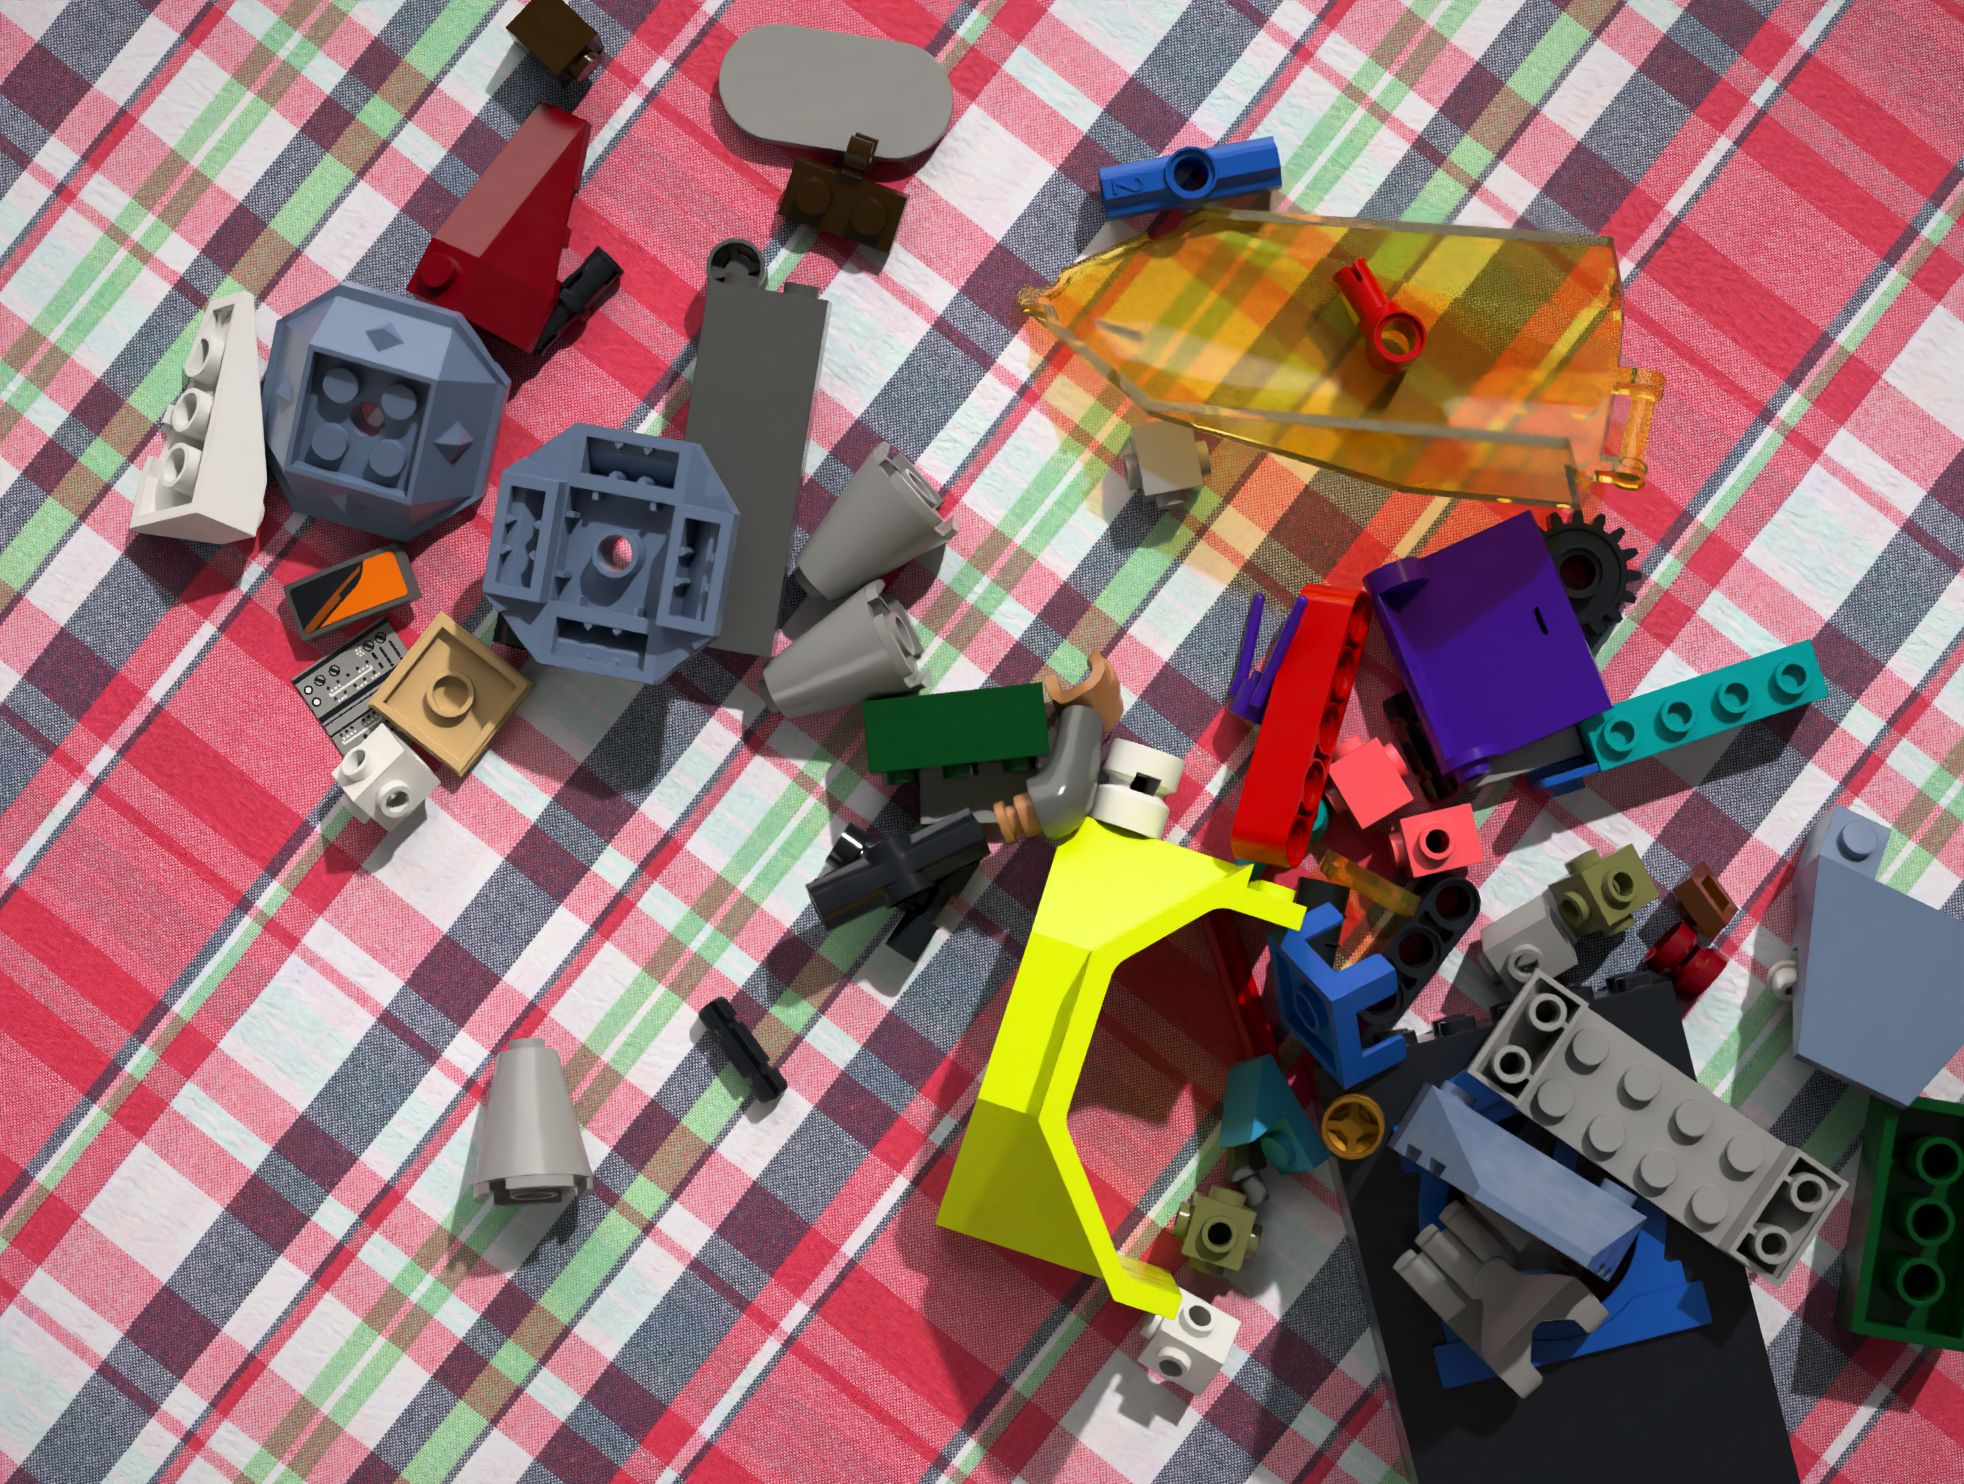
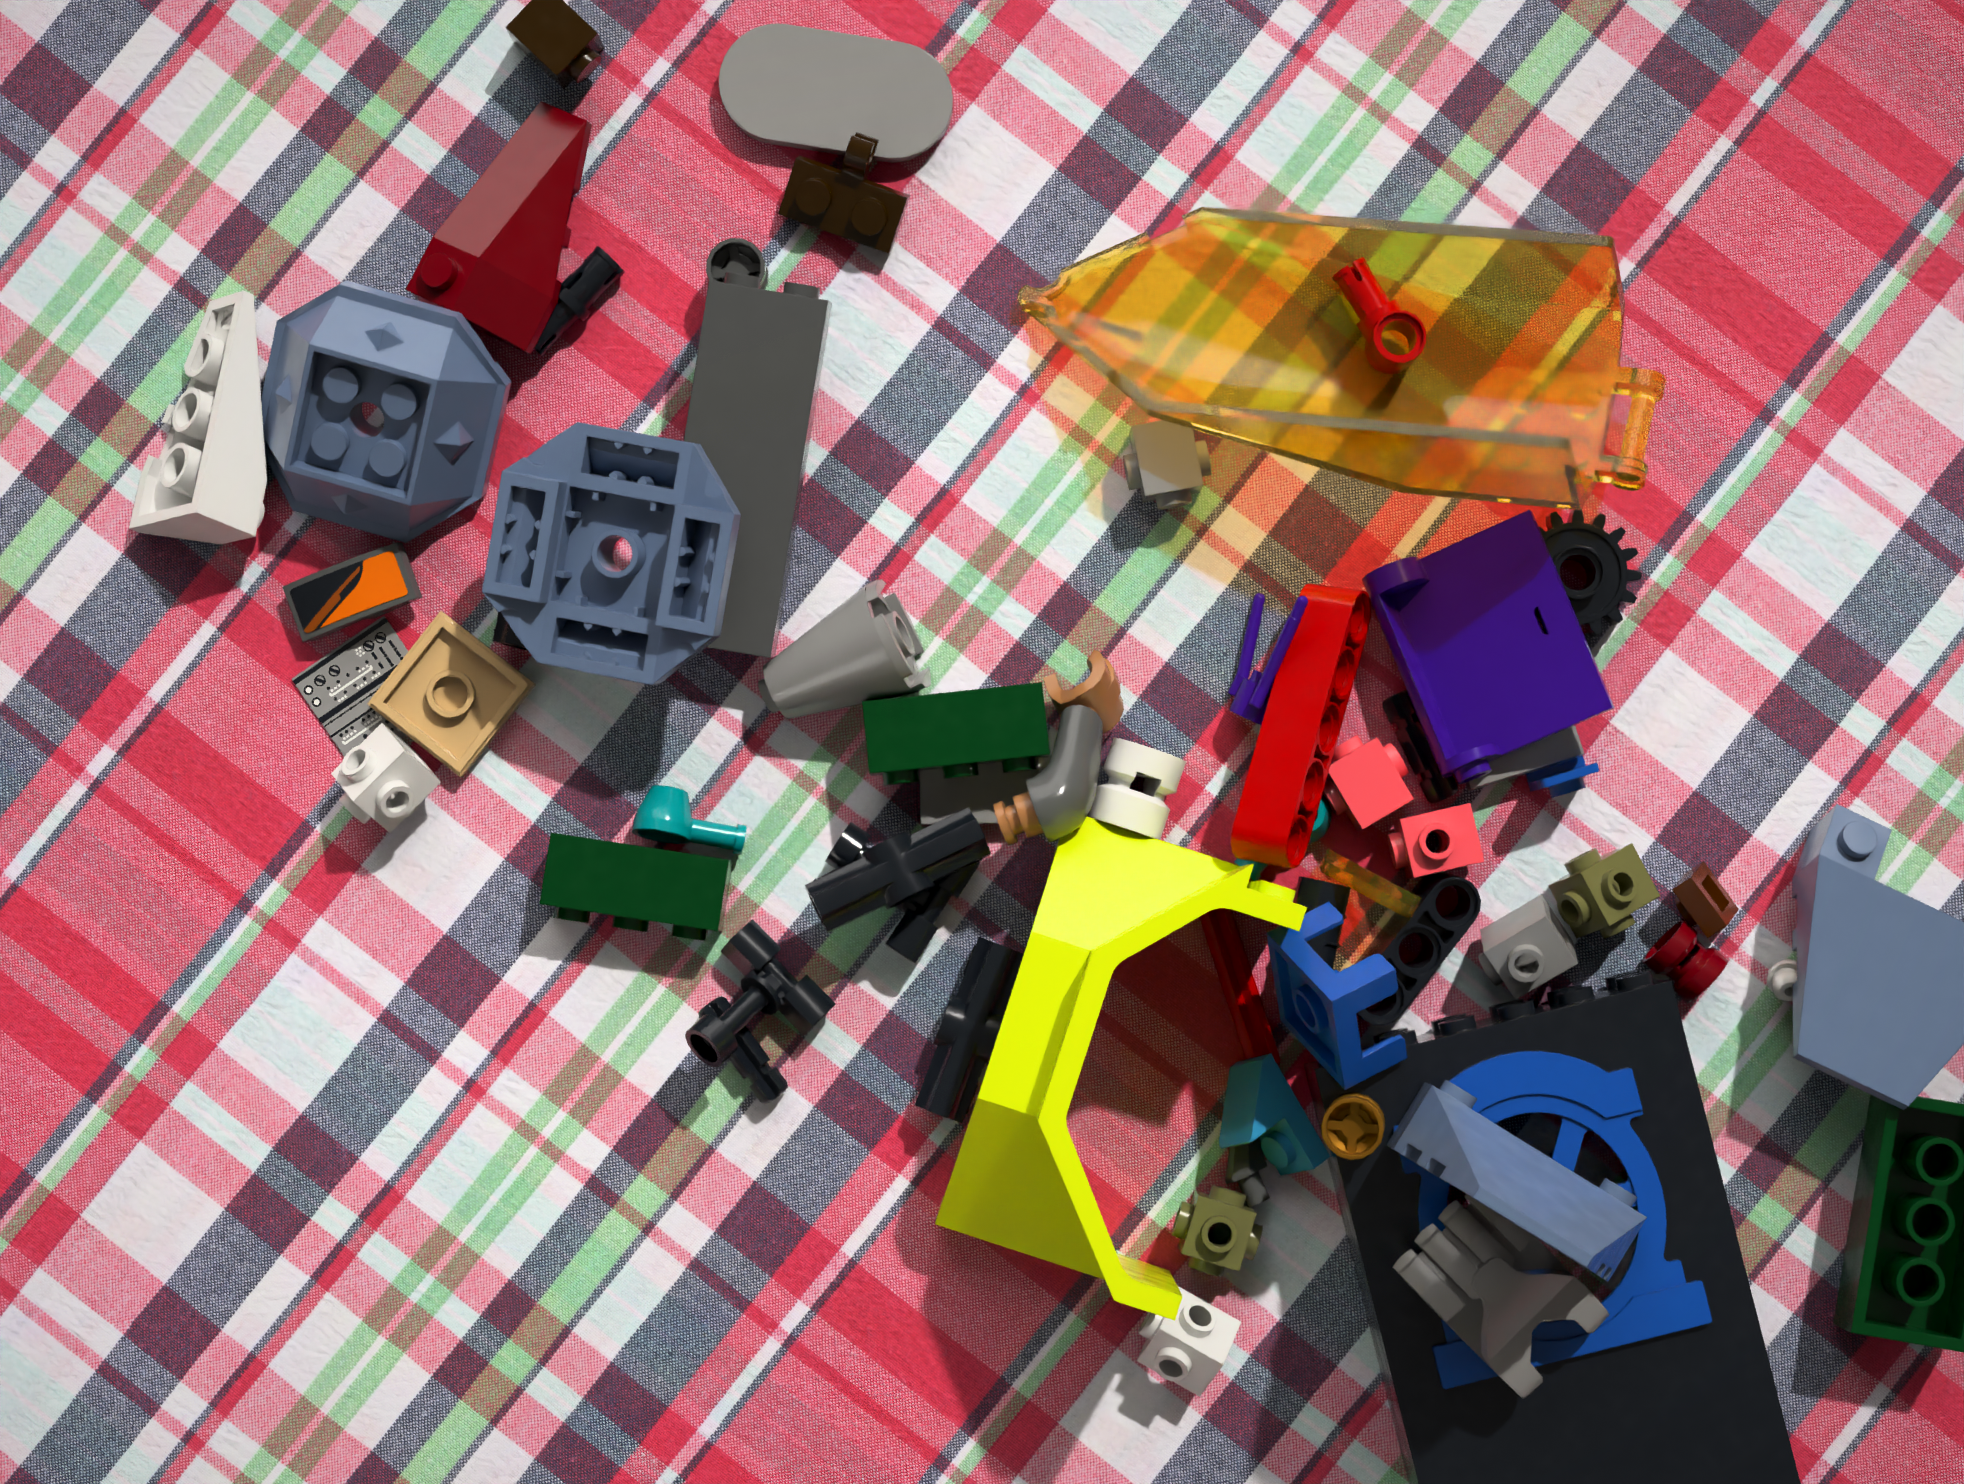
(530, 1131): light grey cone -> none
(635, 885): none -> dark green brick
(668, 819): none -> teal bar
(765, 989): none -> black bar
(873, 527): light grey cone -> none
(969, 1030): none -> black piece
(1228, 171): blue piece -> none
(1656, 1129): light grey slope -> none
(1703, 706): teal brick -> none

